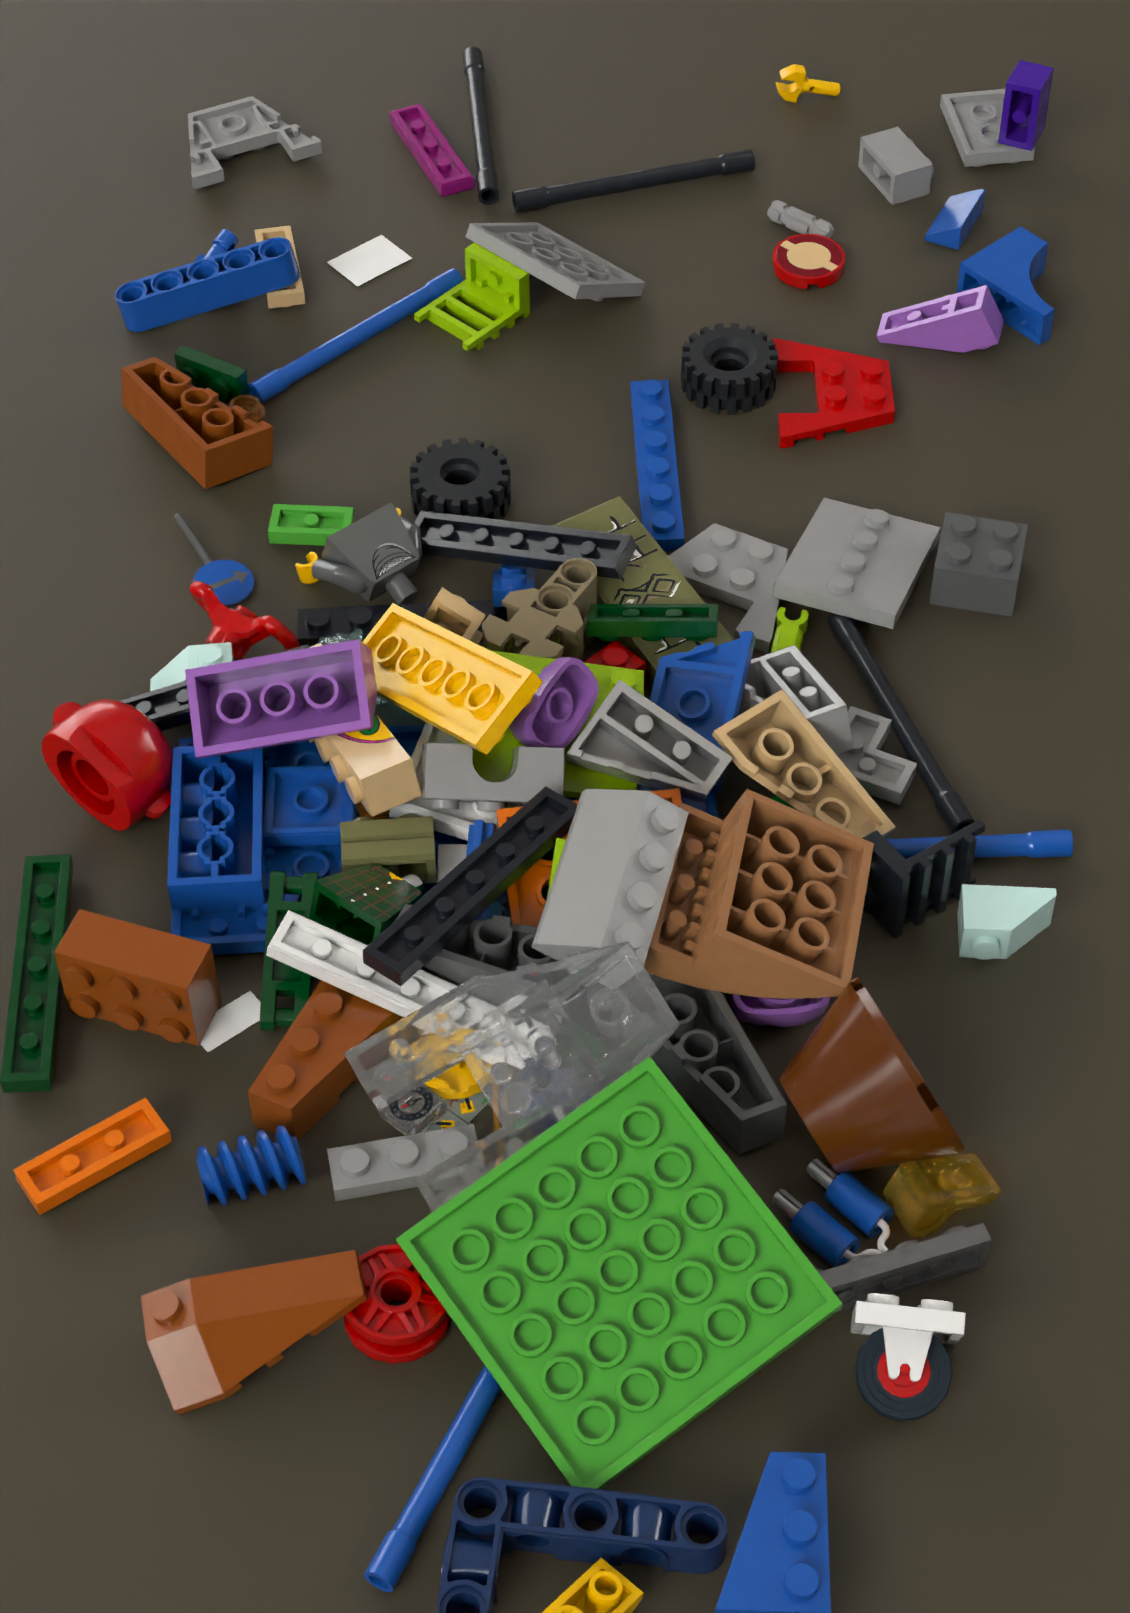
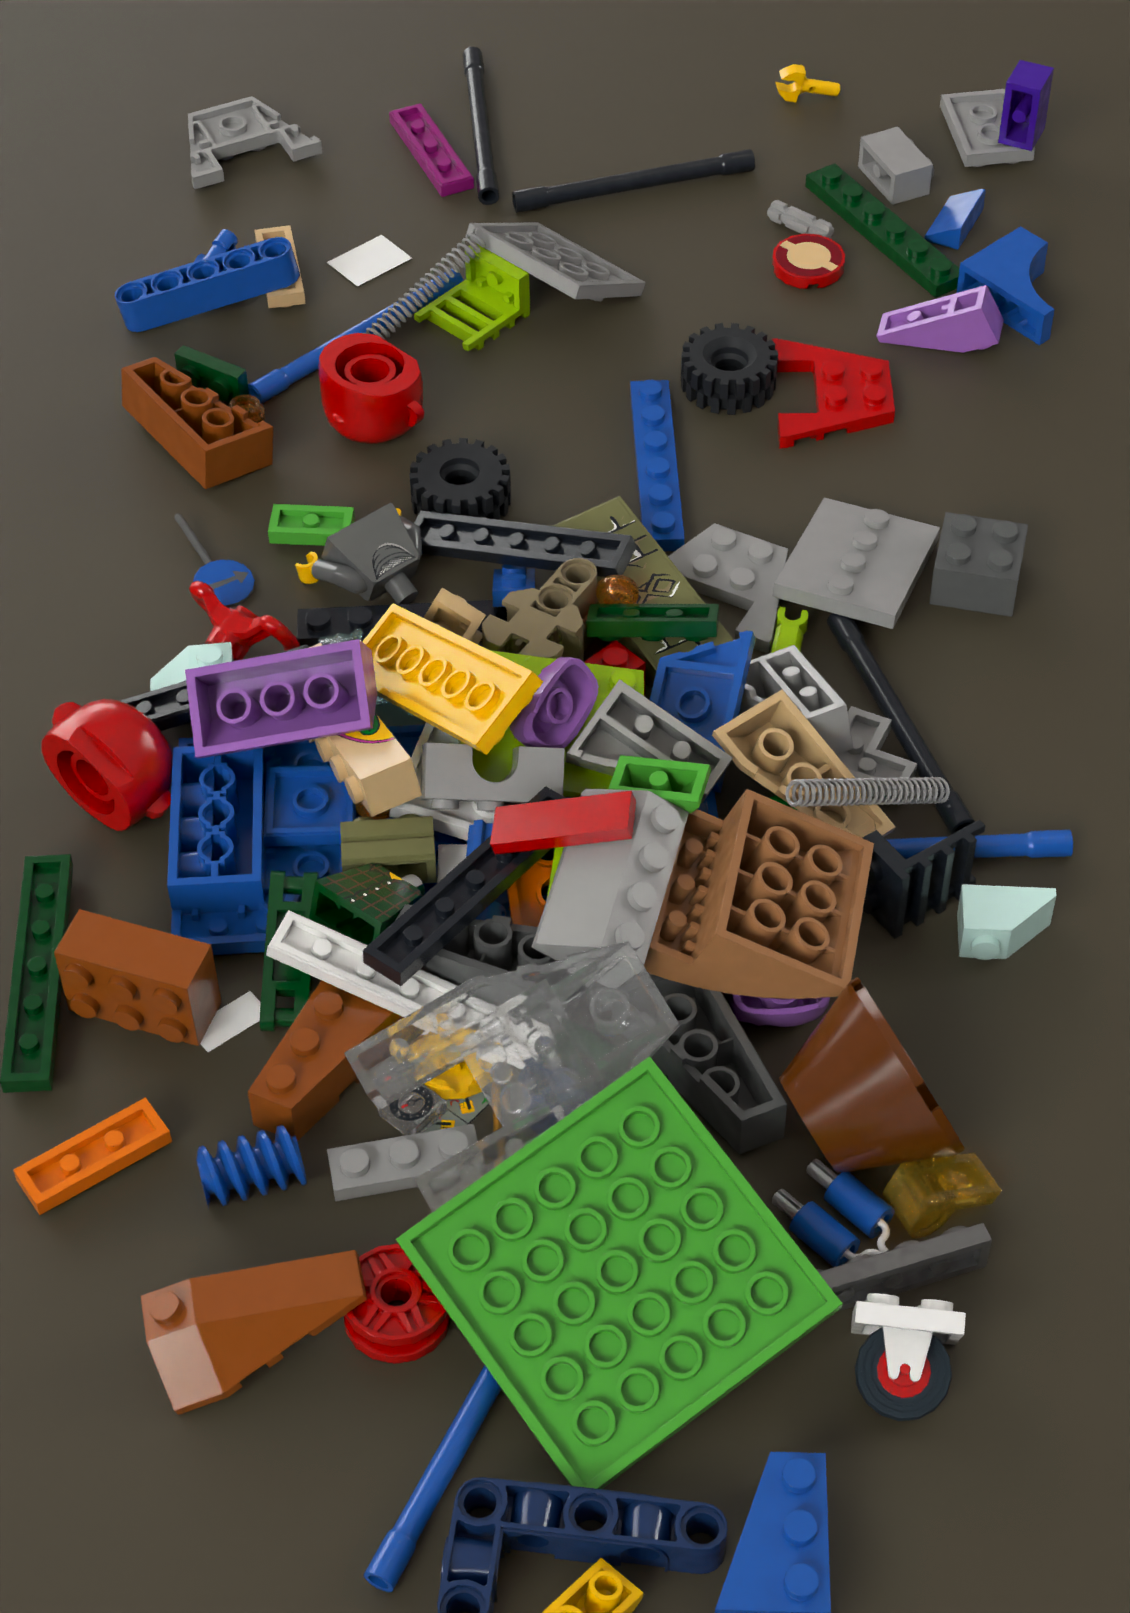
(370, 388): none -> red piece
(469, 251): none -> light grey piece
(563, 822): none -> red tile
(617, 590): none -> clear orange plate
(672, 780): none -> bright green slope
(869, 782): none -> light grey piece
(884, 229): none -> dark green plate

